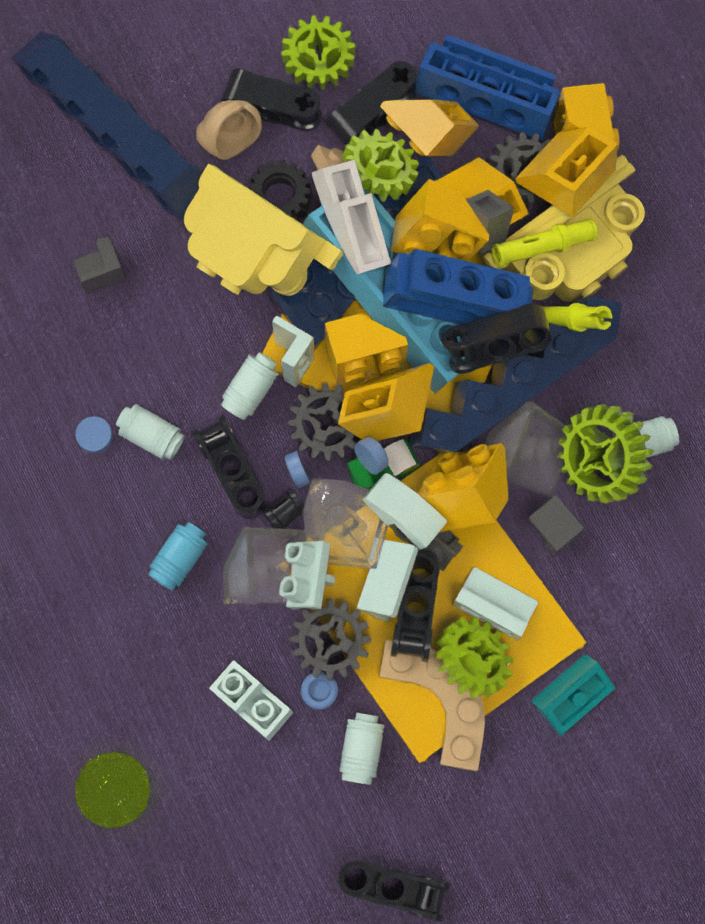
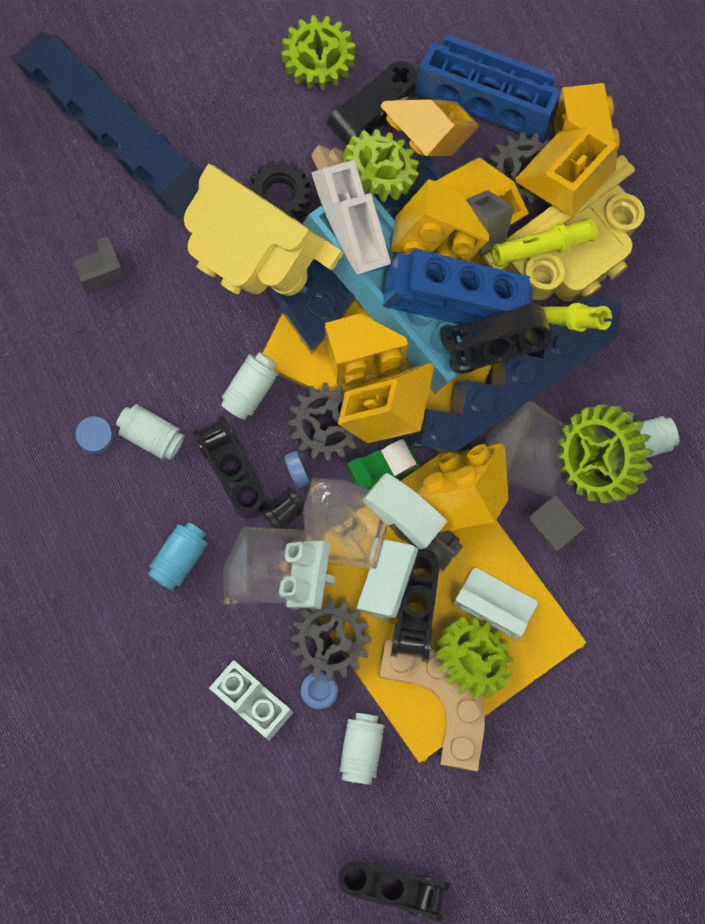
(112, 790): clear neon green tile -> none
(229, 128): tan hair -> none
(275, 99): black piece -> none
(299, 347): light aqua panel -> none
(371, 455): medium blue tile -> none
(573, 694): teal slope -> none

